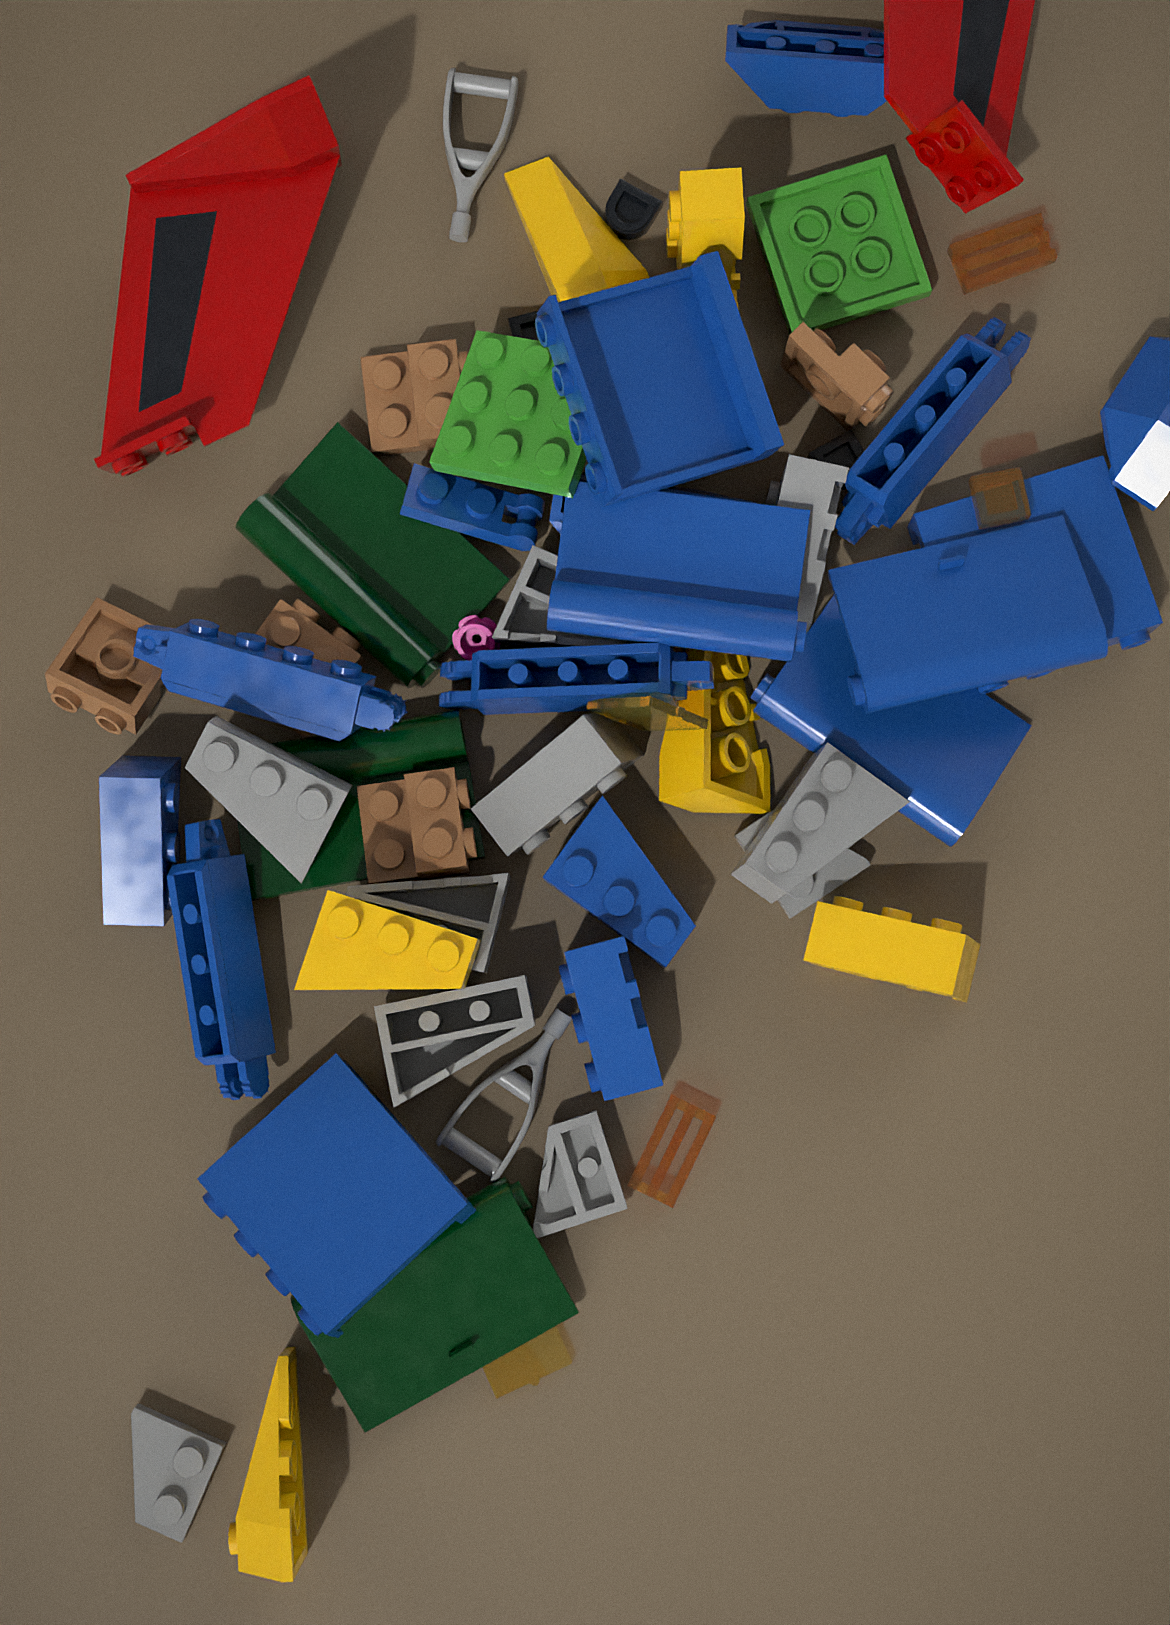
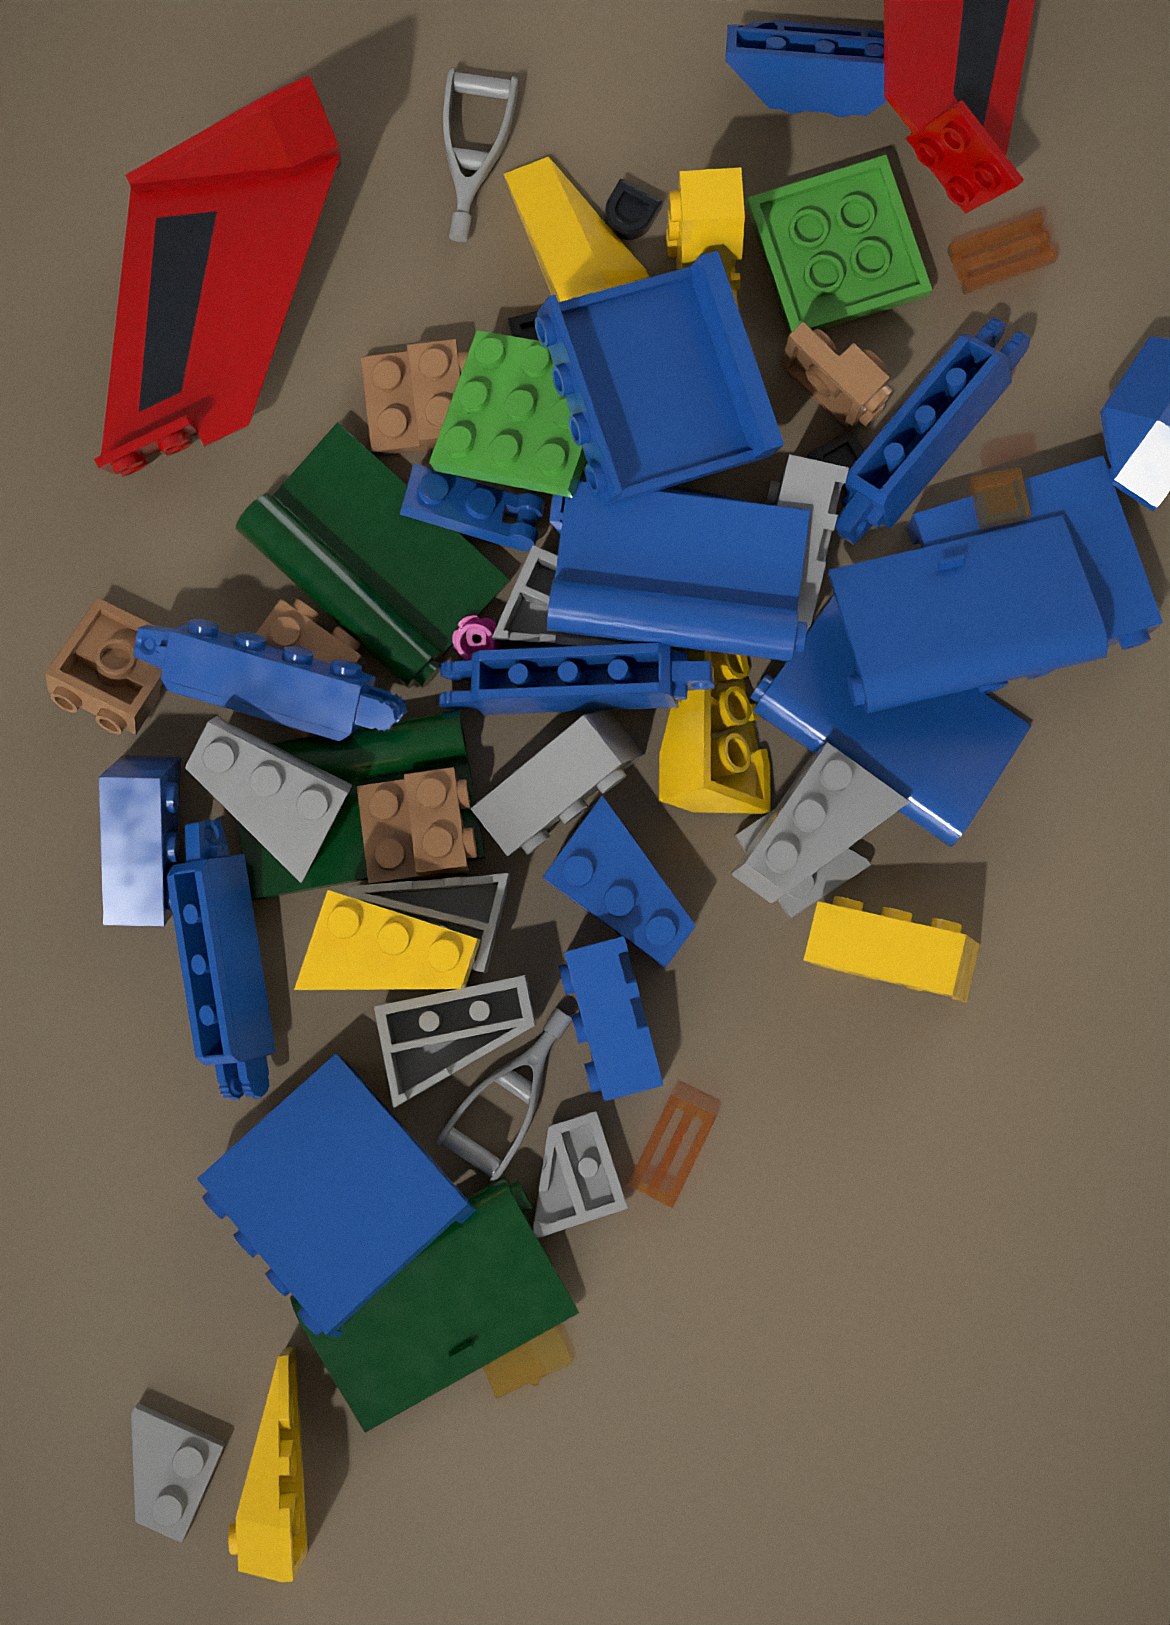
(647, 714): clear yellow piece -> none

